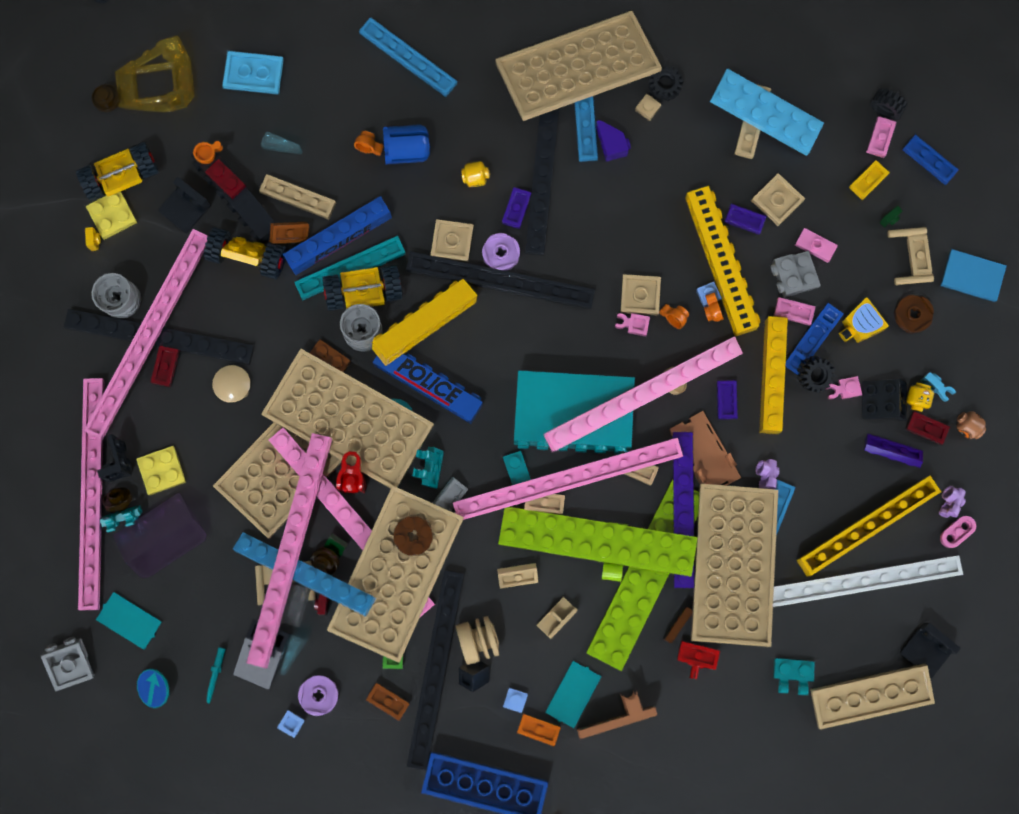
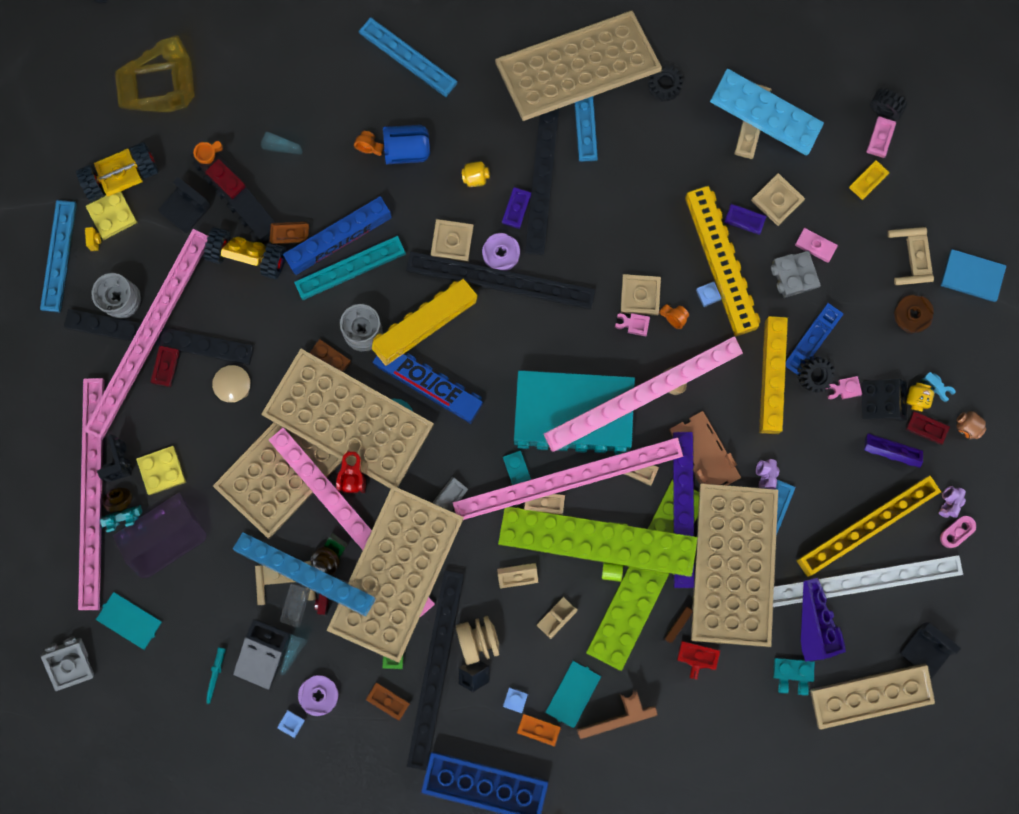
(58, 256): none -> dark azure tile
(106, 98): dark brown plate -> none
(153, 688): blue piece -> none
(253, 72): medium azure plate -> none
(289, 551): bright pink plate -> none
(297, 196): tan plate -> none
(362, 287): plate -> none
(423, 531): reddish brown plate -> none
(433, 461): teal plate -> none
(612, 141): dark purple slope -> none
(648, 107): tan plate -> none
(713, 310): orange piece -> none
(727, 400): dark purple plate -> none
(794, 311): bright pink plate -> none
(818, 632): none -> dark purple wedge
(863, 322): torso -> none
(892, 217): dark green plate -> none
(930, 159): blue tile -> none

